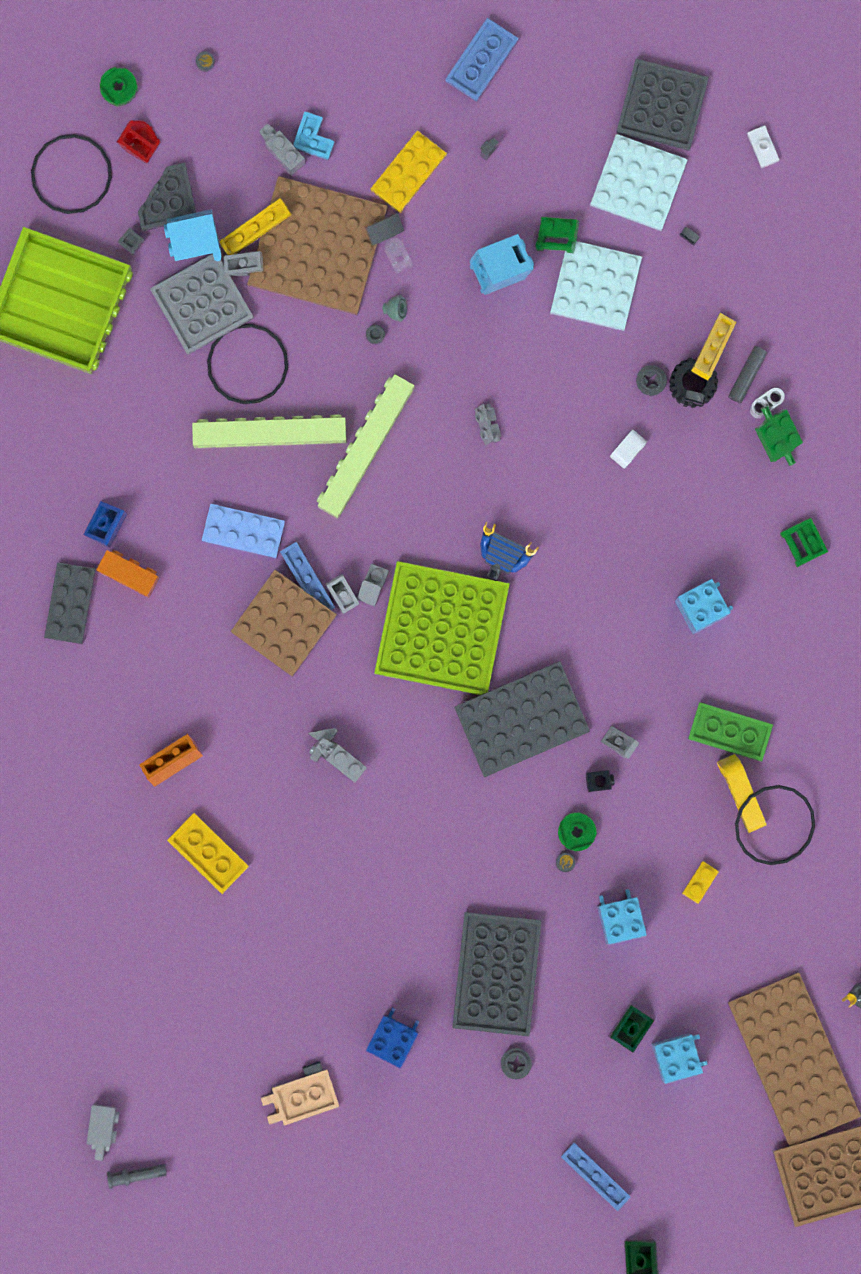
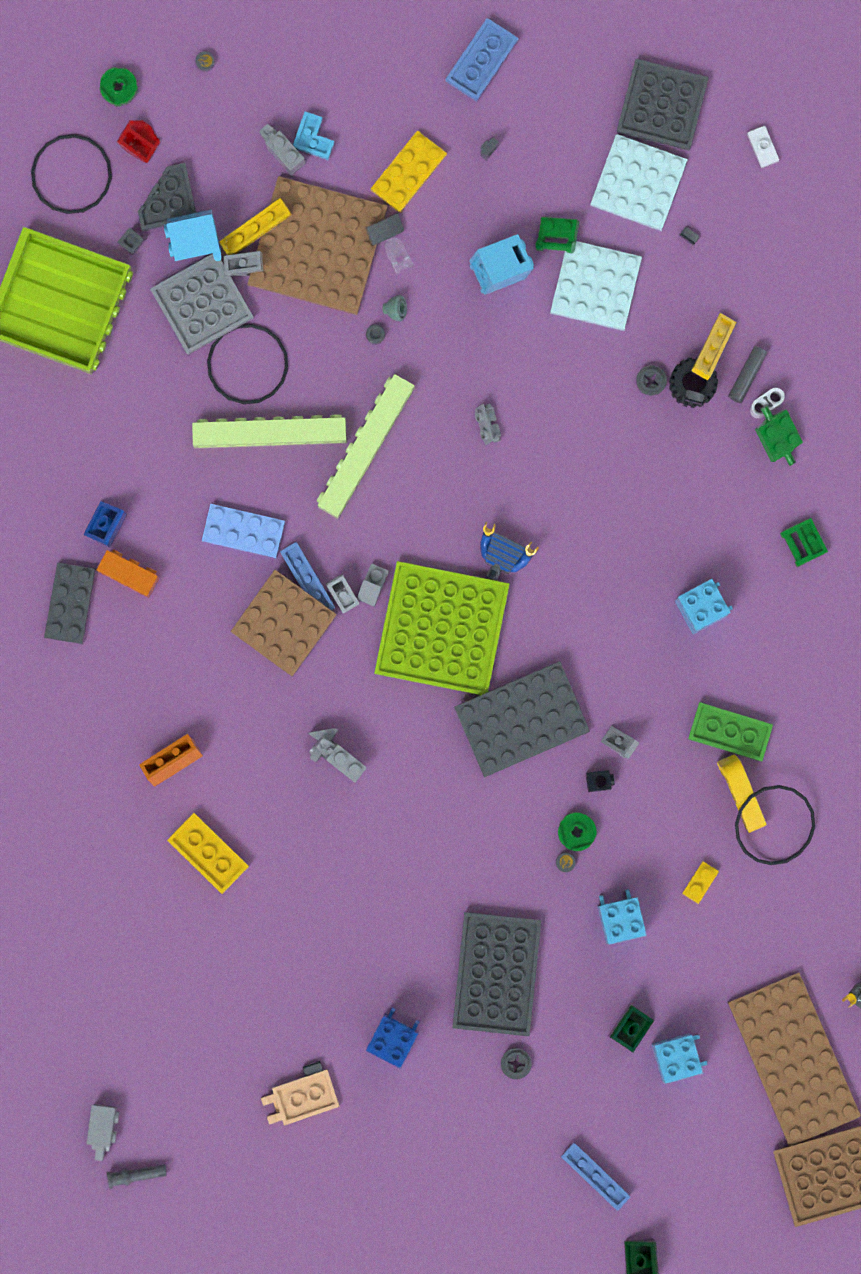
(628, 449): white beam -> none

